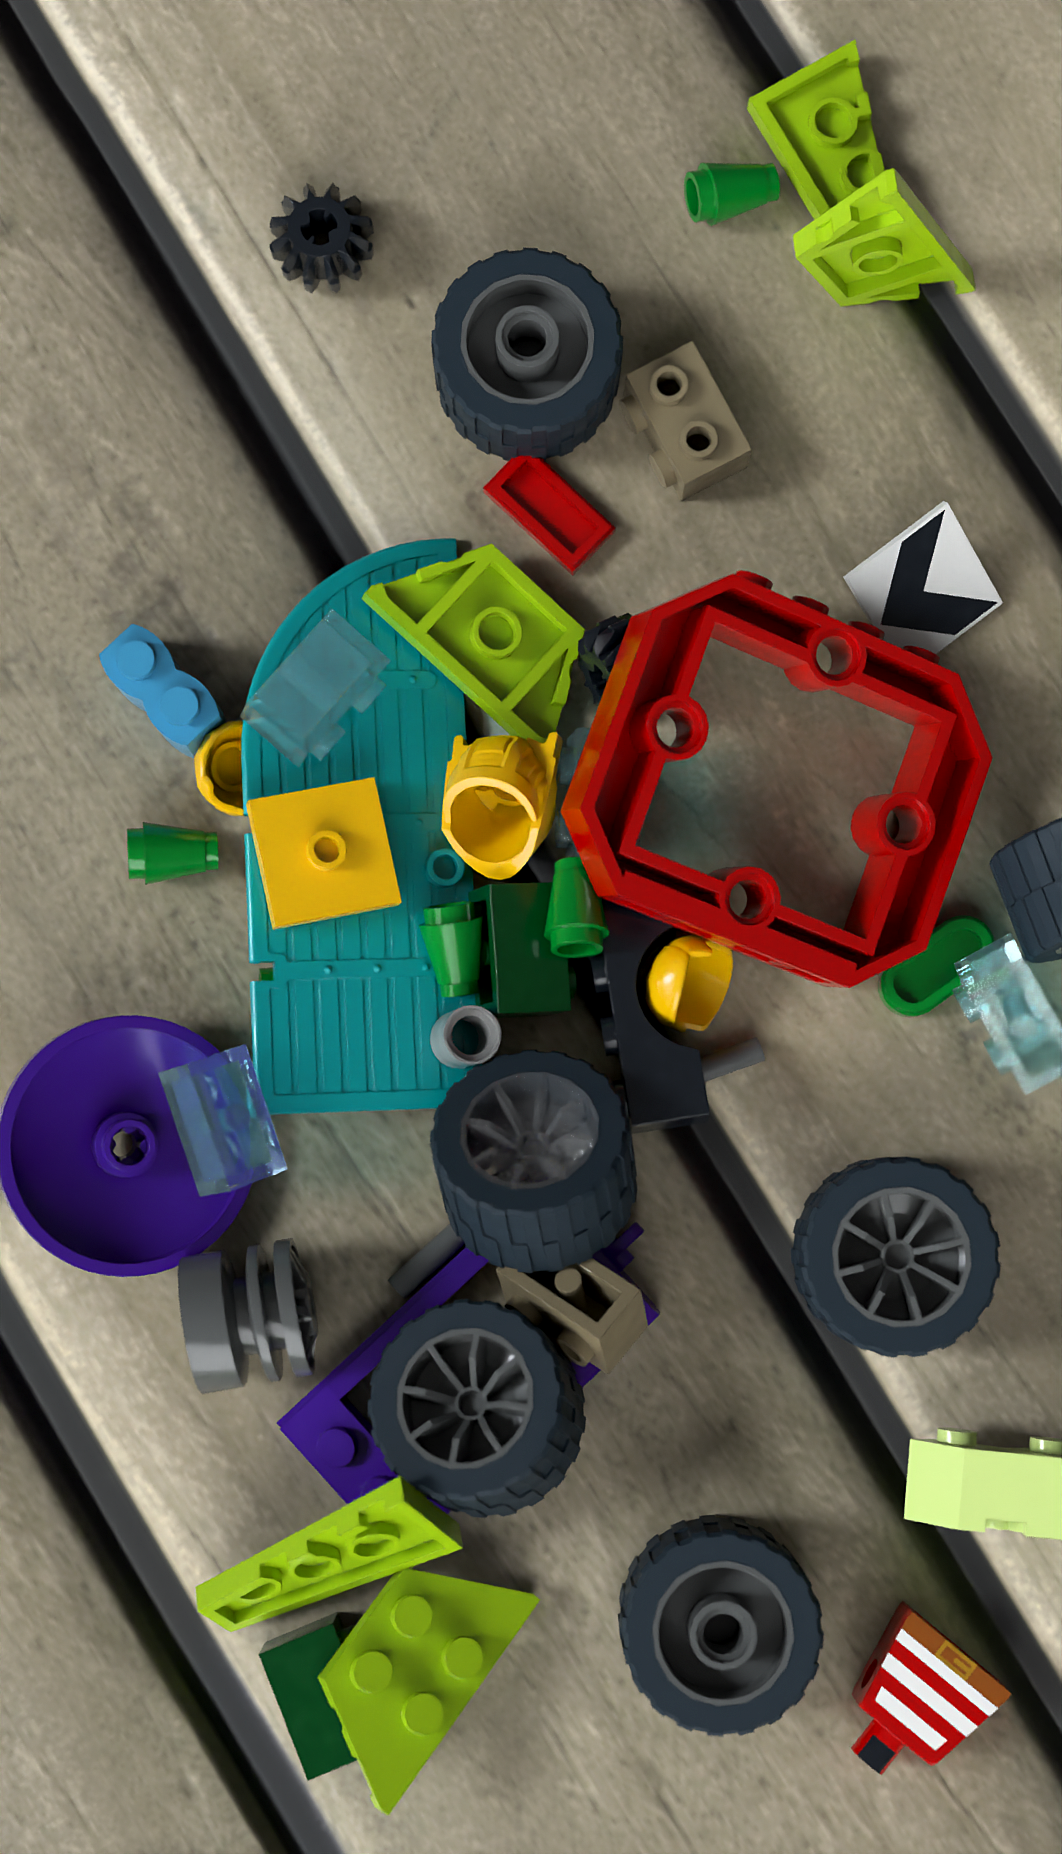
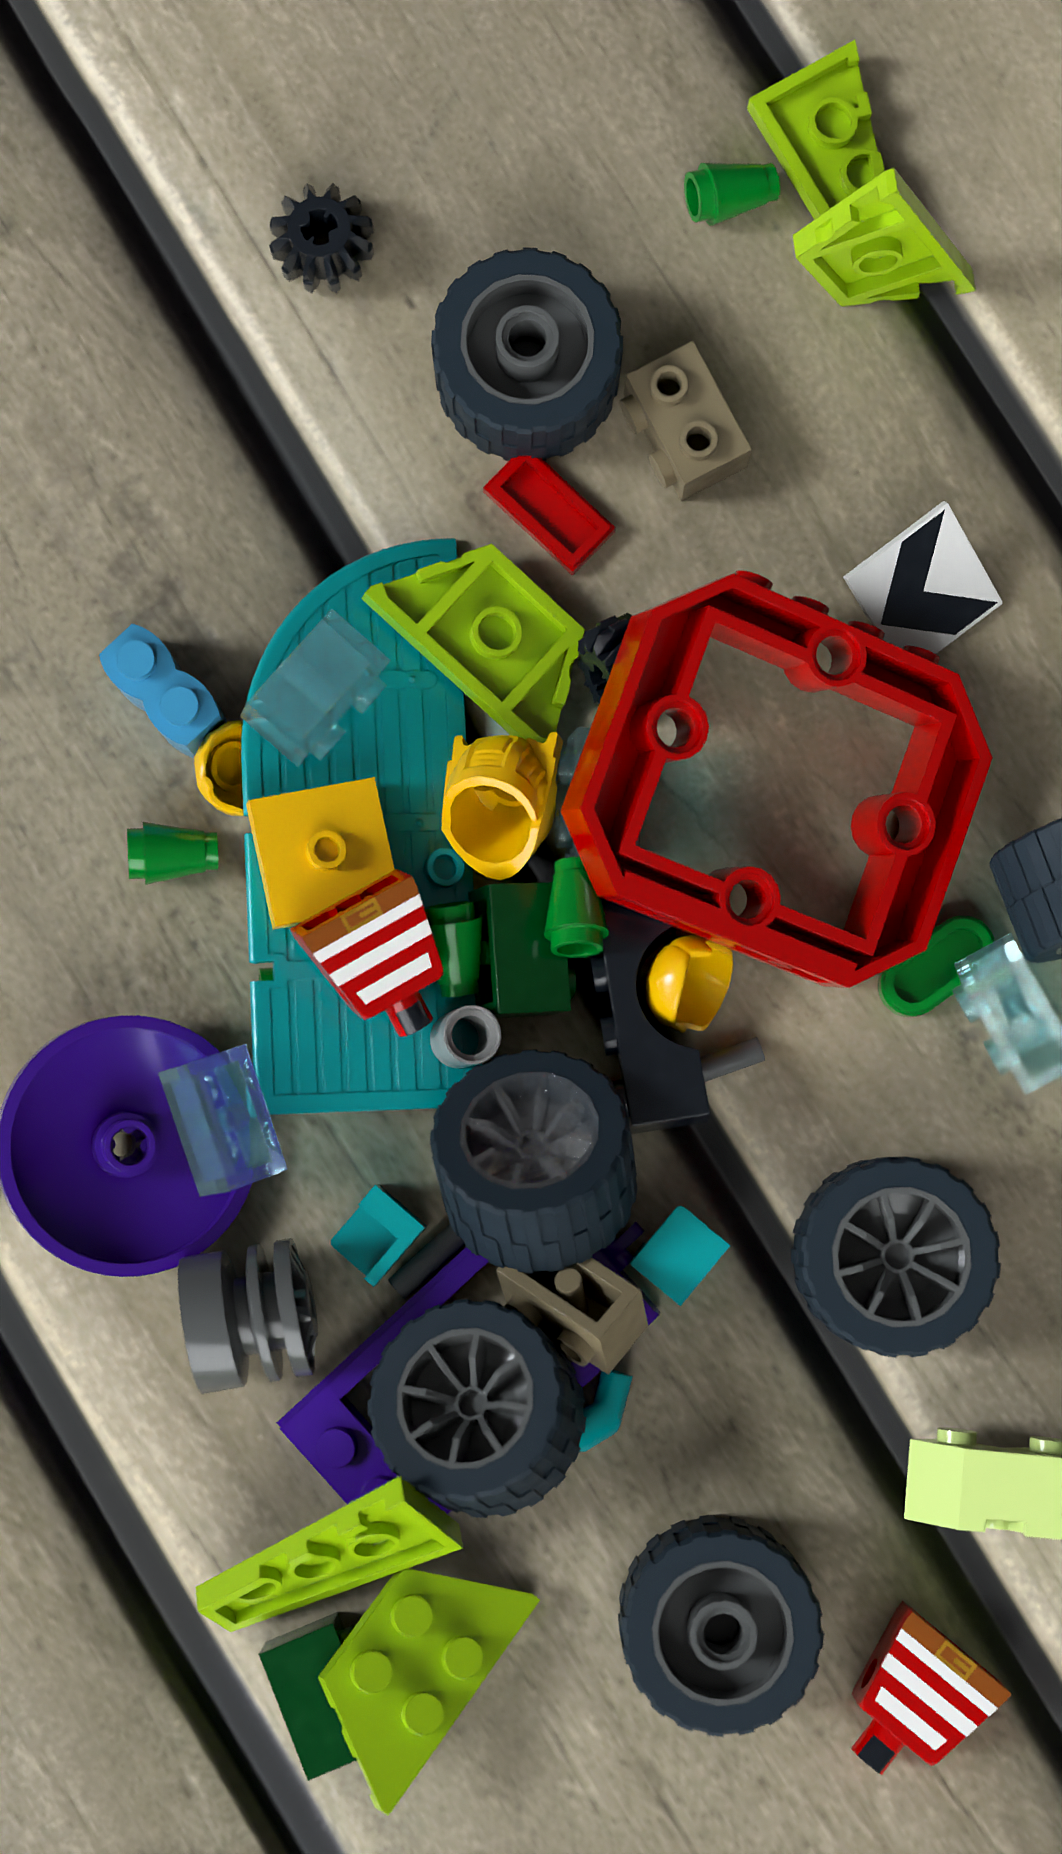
(377, 951): none -> torso
(377, 1234): none -> teal panel
(607, 1410): none -> teal arm
(679, 1254): none -> teal panel

